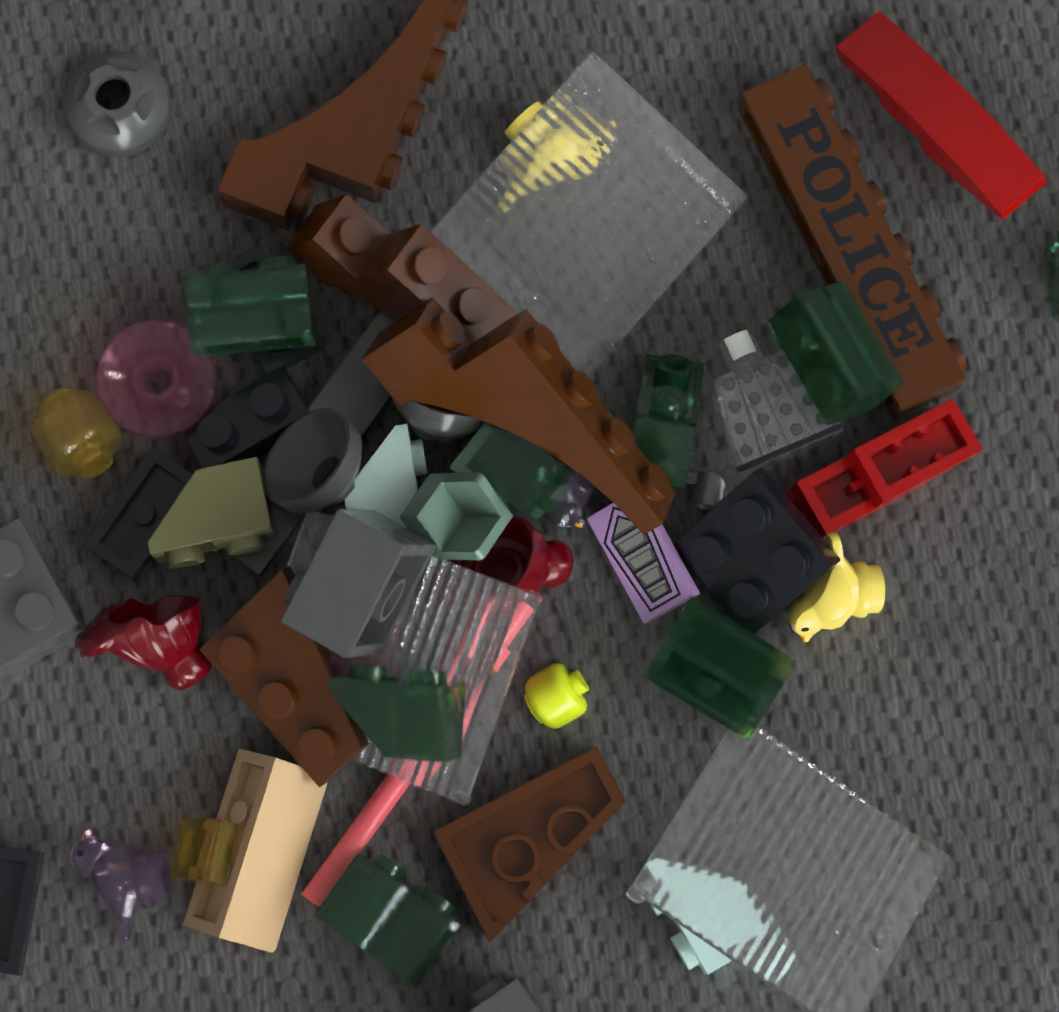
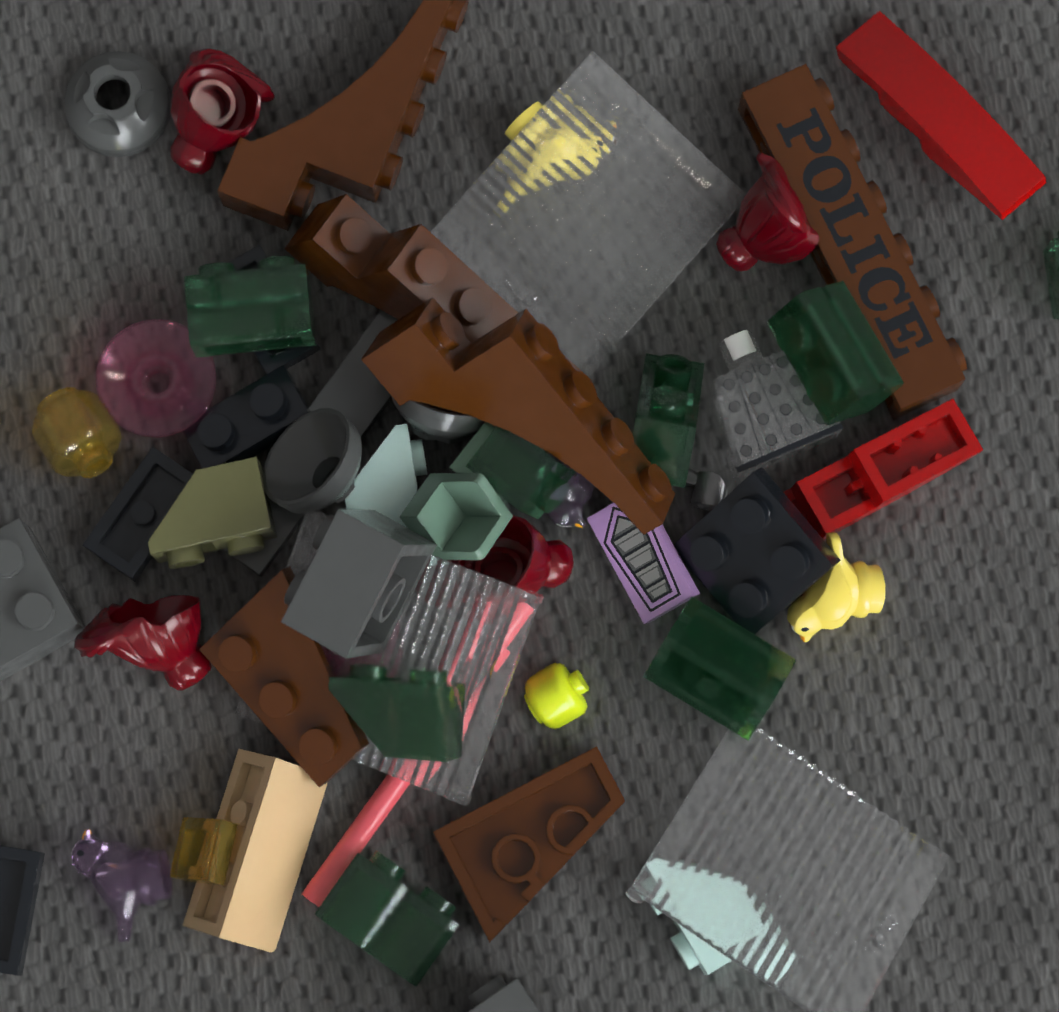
(213, 107): none -> dark red hair
(768, 224): none -> dark red hair

